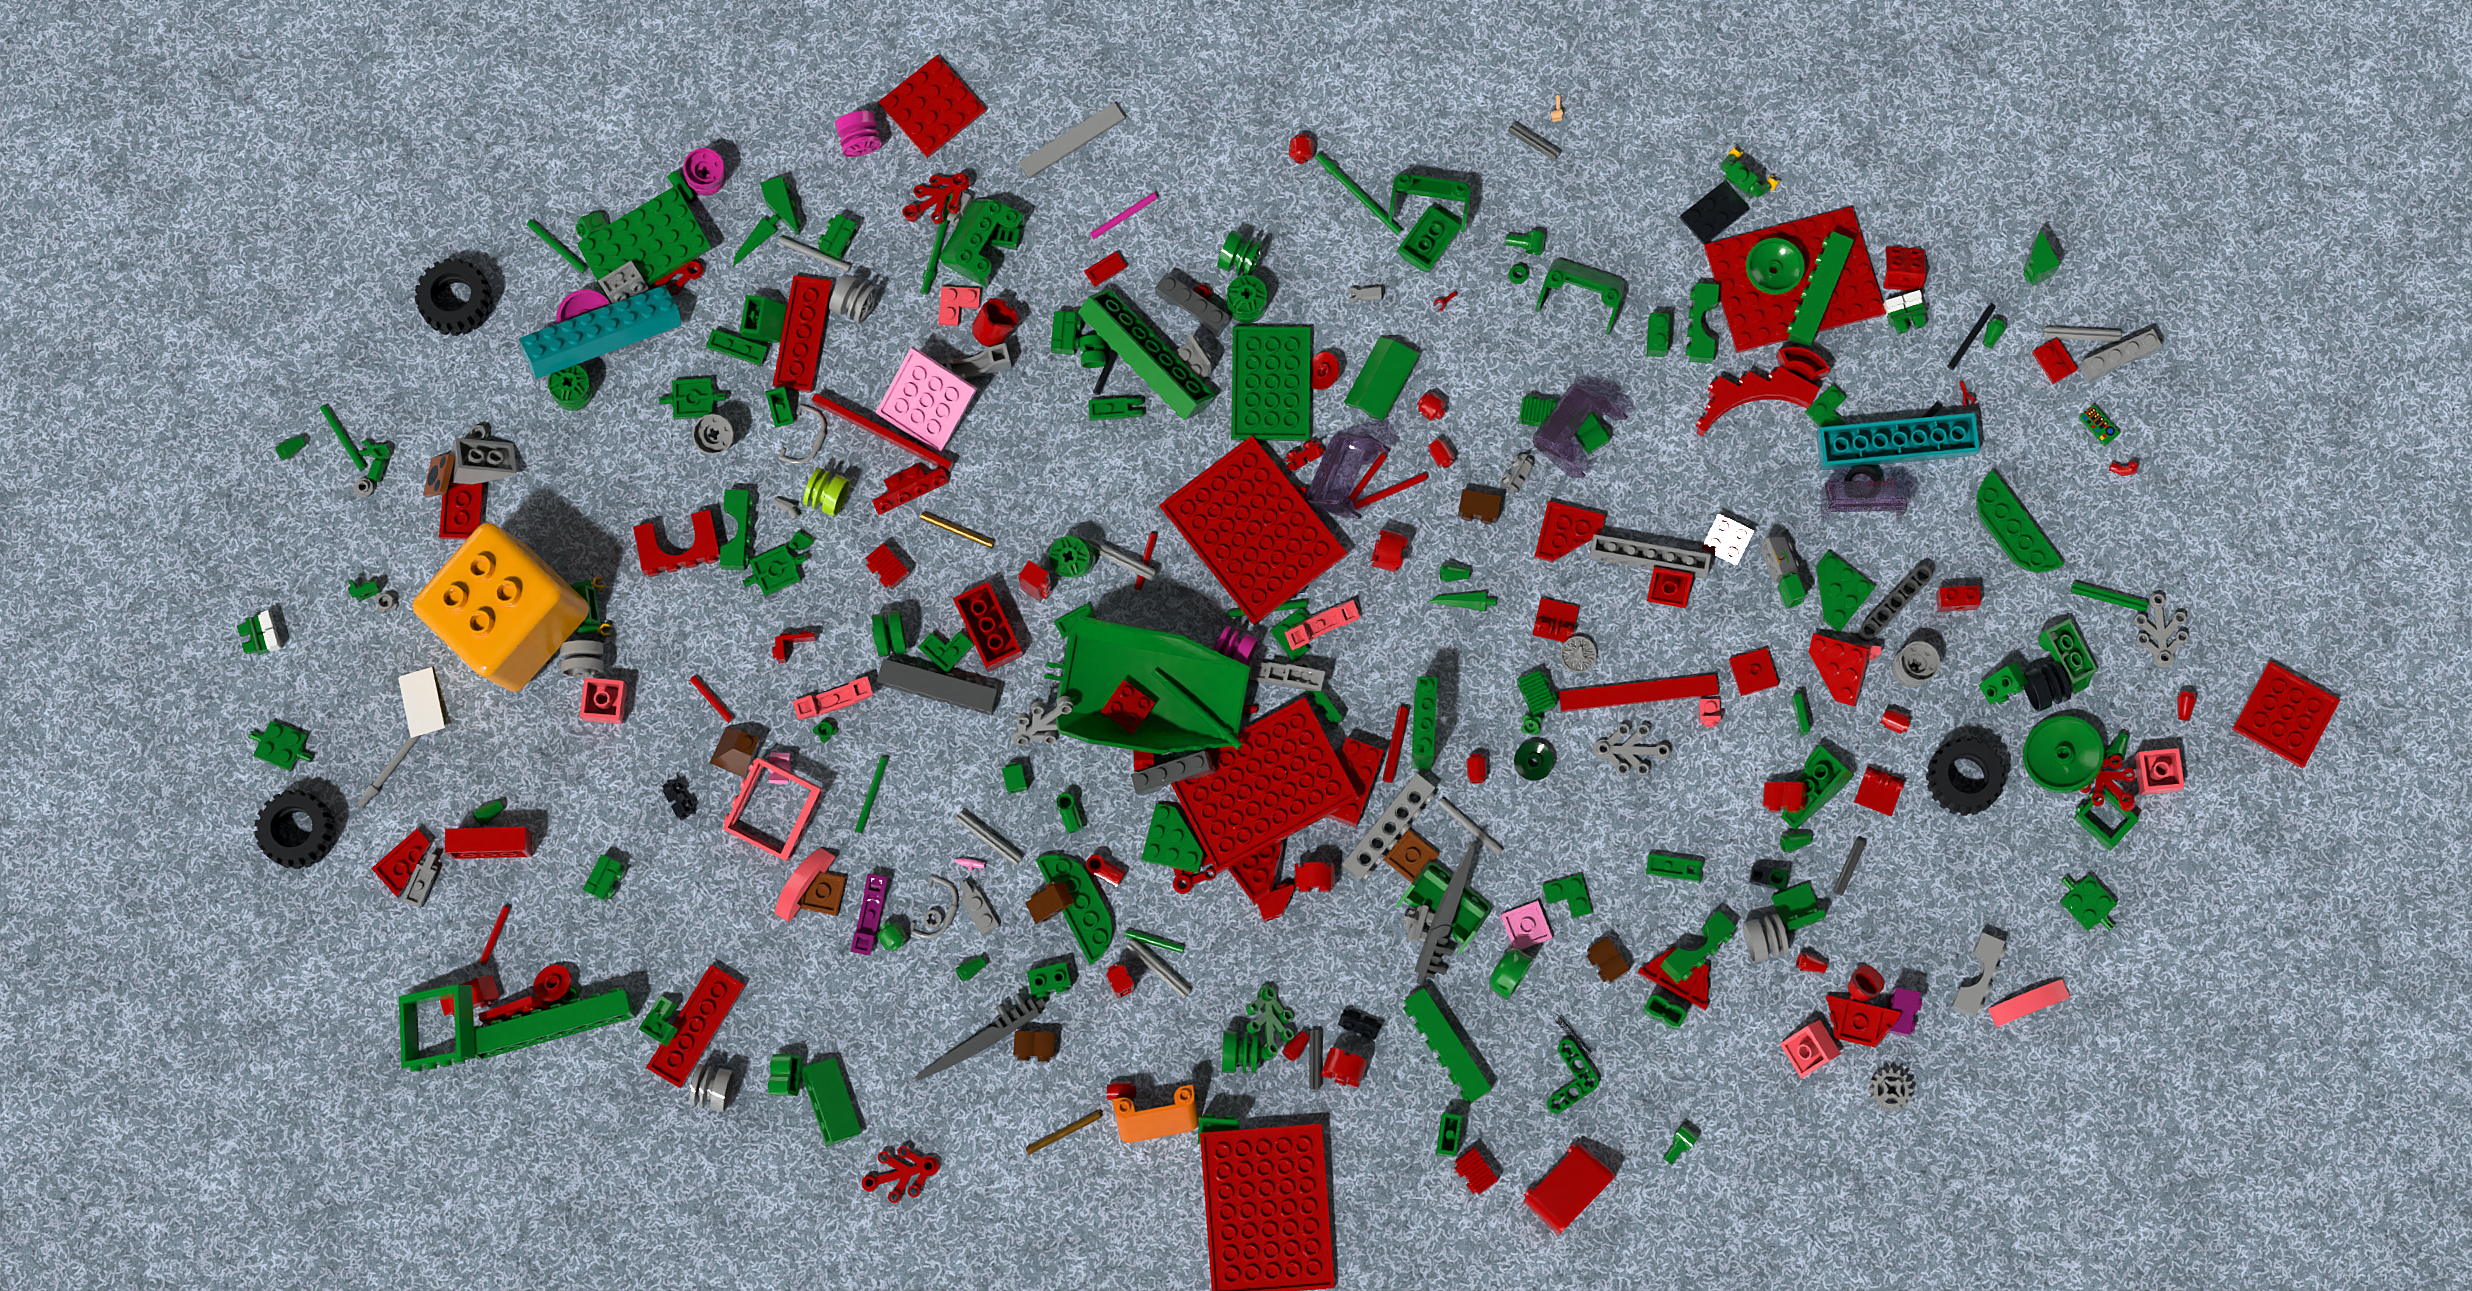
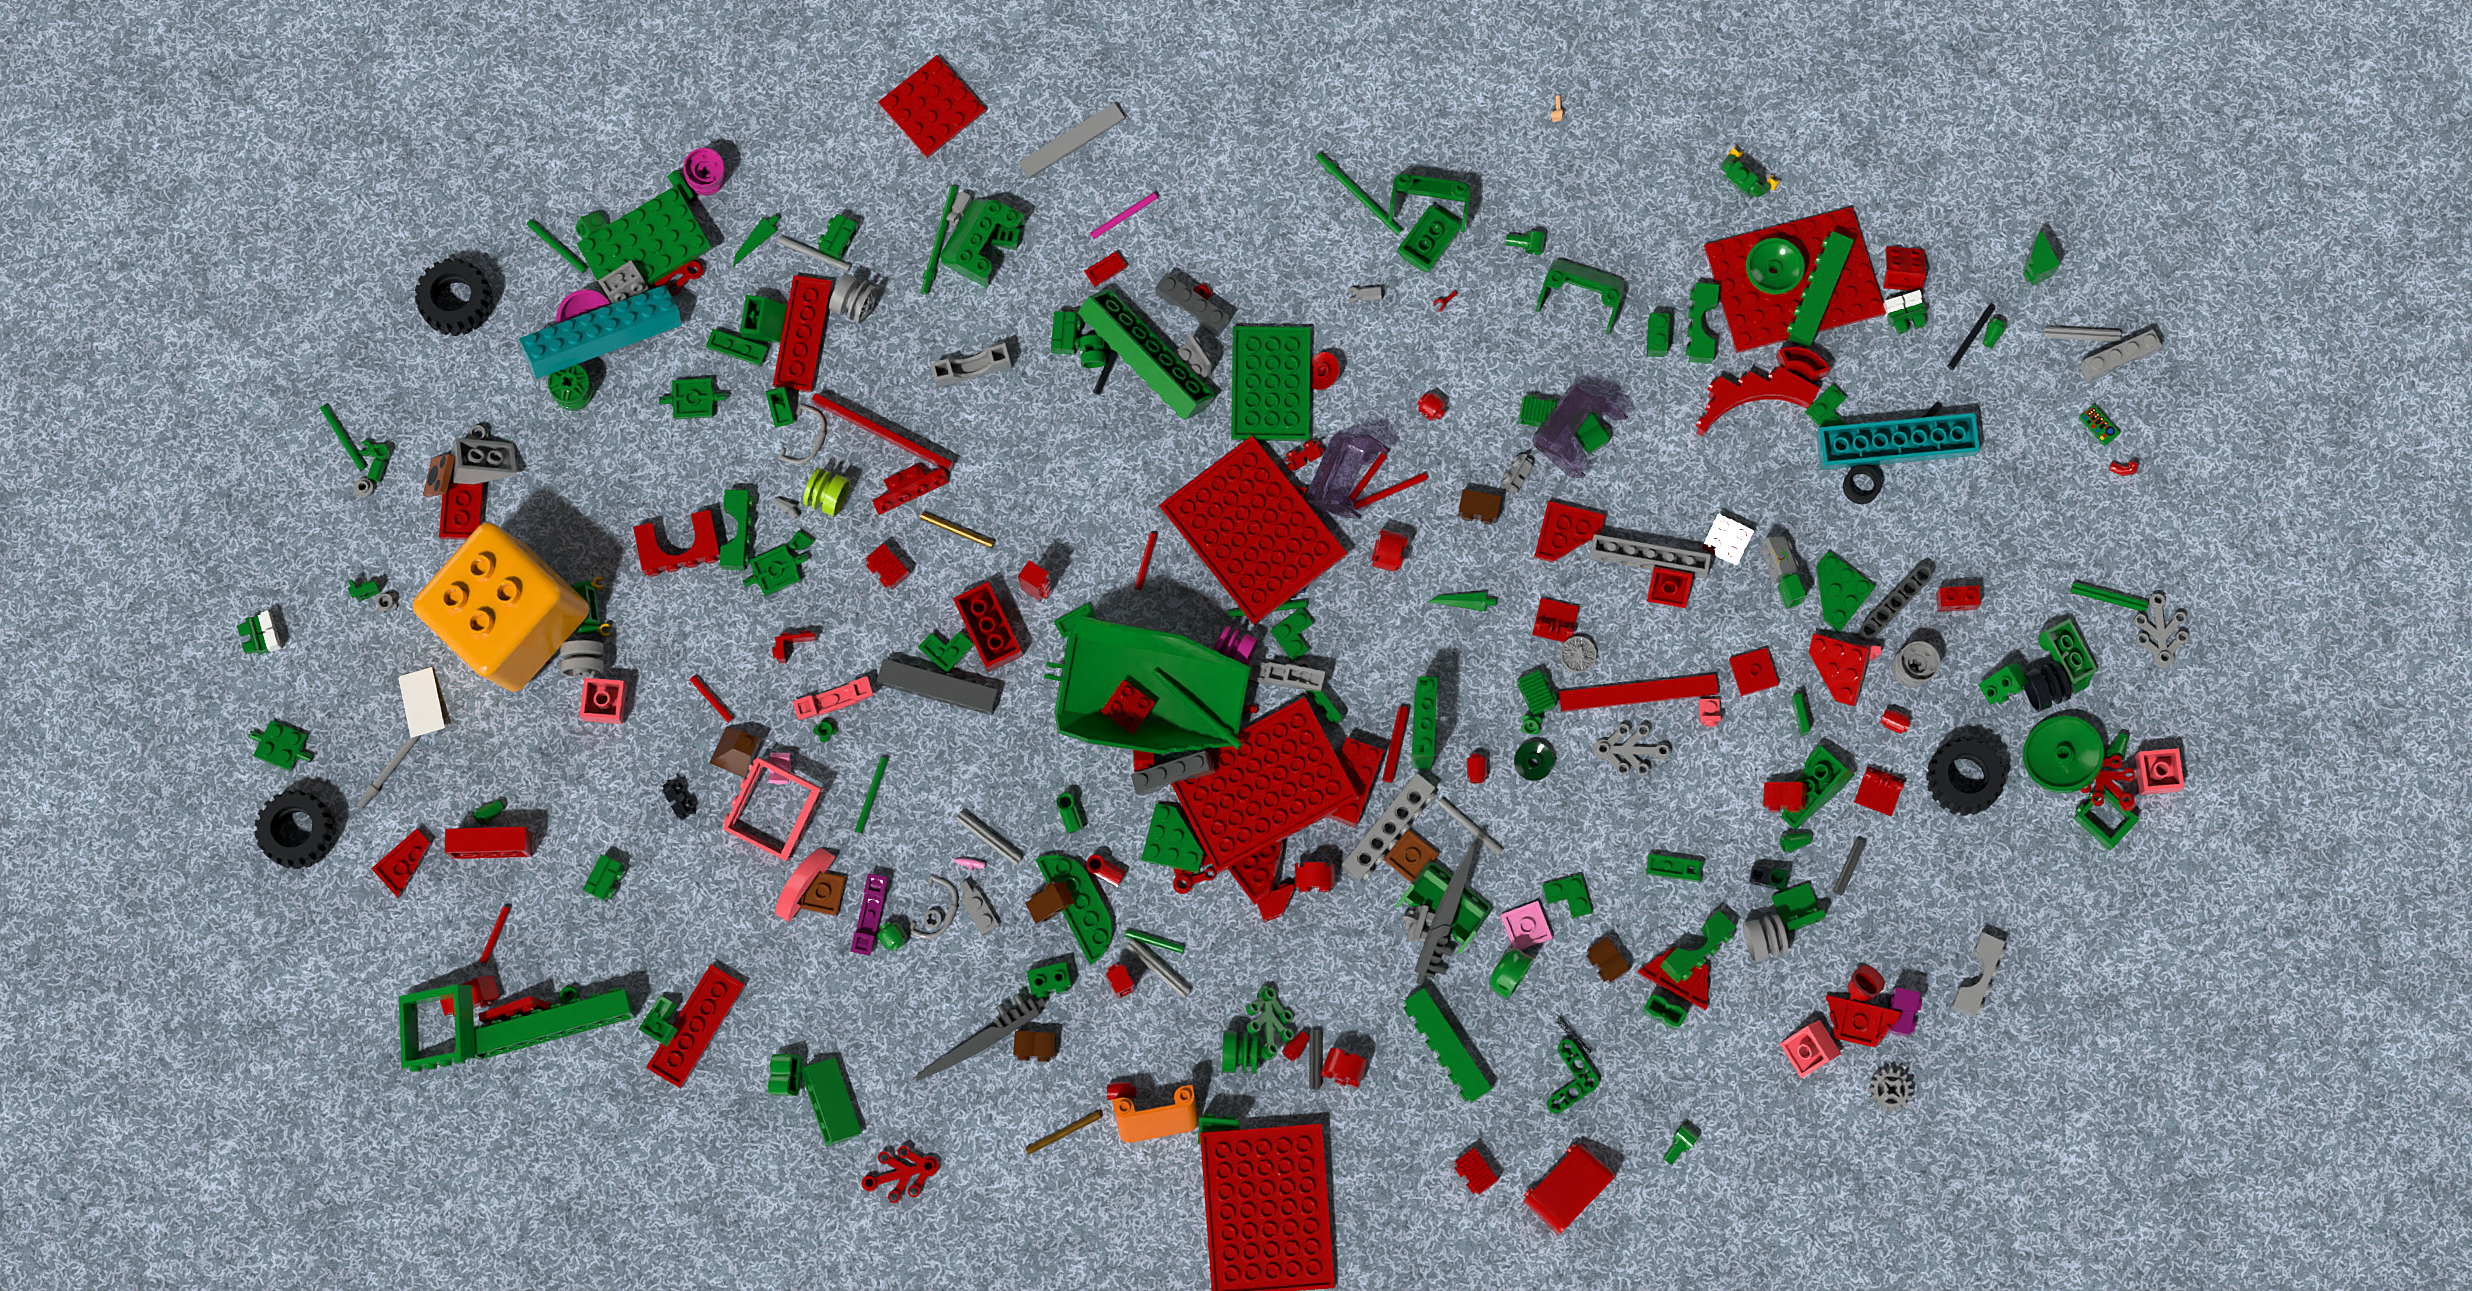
(289, 447): green cone -> none
(421, 881): light grey hinge -> none
(547, 979): red dish -> none
(707, 1087): light grey wheel -> none
(708, 444): light grey wheel -> none
(777, 200): green slope -> none
(858, 133): dark pink wheel -> none
(888, 633): green wheel -> none
(926, 400): bright pink plate -> none
(938, 196): red plant -> none
(953, 299): coral plate -> none
(970, 968): green cone -> none
(994, 322): red cylinder -> none
(1014, 778): green brick -> none
(1022, 736): light grey plant -> none
(1080, 549): green wheel -> none
(1114, 409): green hinge -> none
(1122, 560): light grey axle -> none
(1239, 254): green wheel -> none
(1246, 309): green wheel -> none
(1301, 148): red head -> none
(1321, 624): coral slope -> none
(1367, 1028): black hinge -> none
(1381, 378): green slope -> none
(1441, 453): red brick -> none
(1448, 1135): green brick -> none
(1453, 573): green cone -> none
(1520, 269): green plate -> none
(1534, 141): dark grey axle -> none
(1714, 213): black plate -> none
(1810, 963): red cone -> none
(1863, 497): clear purple windscreen -> none
(1965, 395): red hand -> none
(2013, 528): green plate -> none
(2029, 1002): coral slope -> none
(2054, 361): red plate -> none
(2088, 903): green plate -> none
(2185, 705): red cone -> none
(2286, 714): red plate -> none

